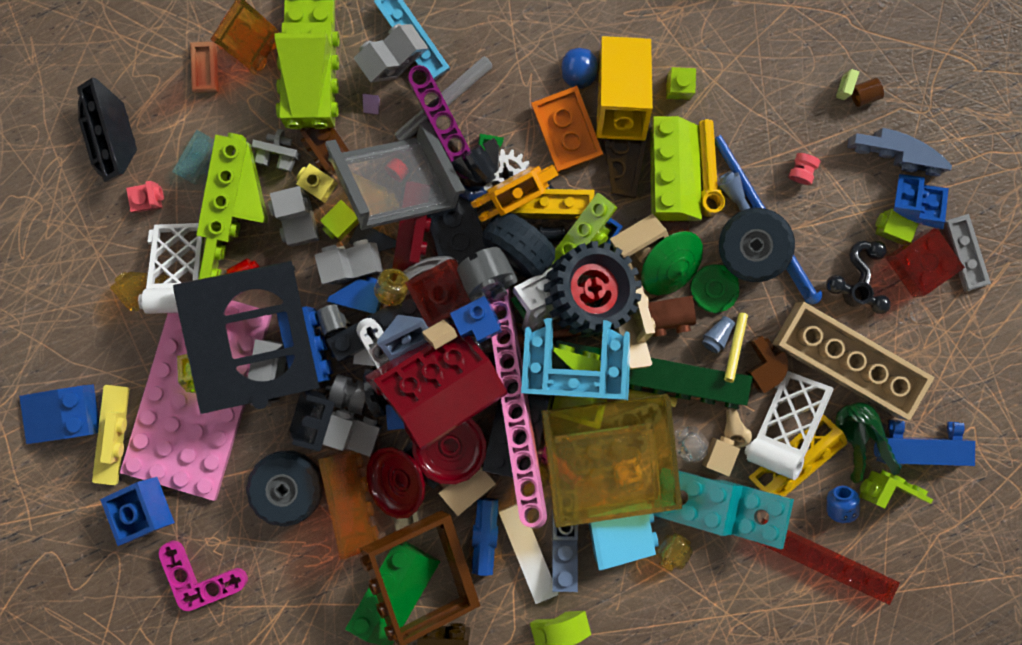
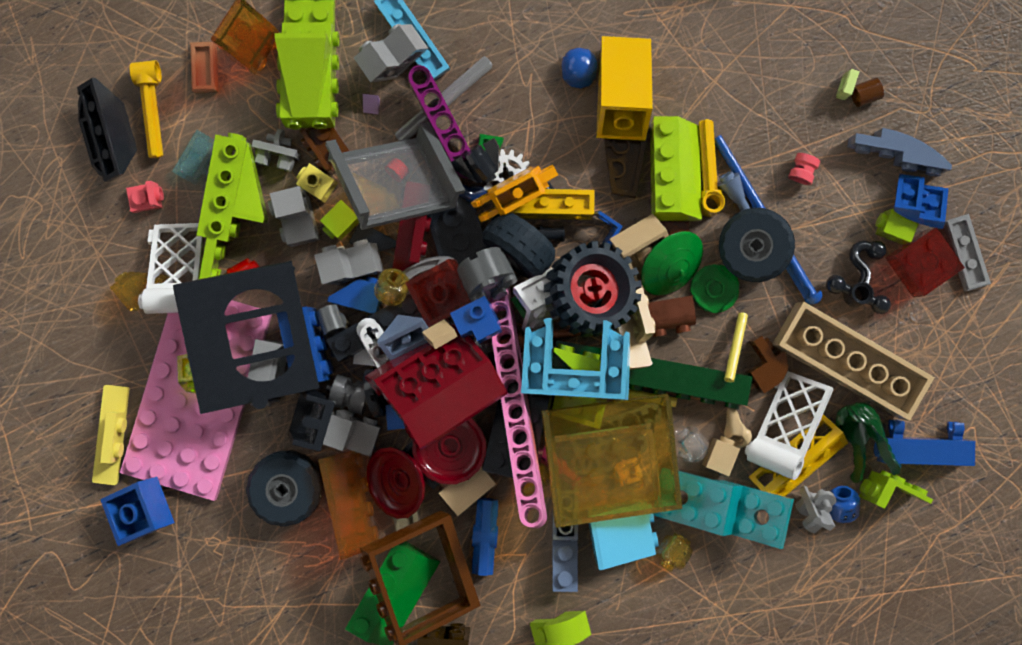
(59, 414): blue slope -> none
(147, 76): none -> yellow axle
(191, 585): dark pink beam -> none
(528, 555): white tile -> none
(567, 129): orange plate -> none
(589, 226): lime bracket -> none
(681, 83): lime brick -> none
(718, 335): sand blue cone -> none
(817, 507): none -> light grey hips
(837, 566): clear red plate -> none

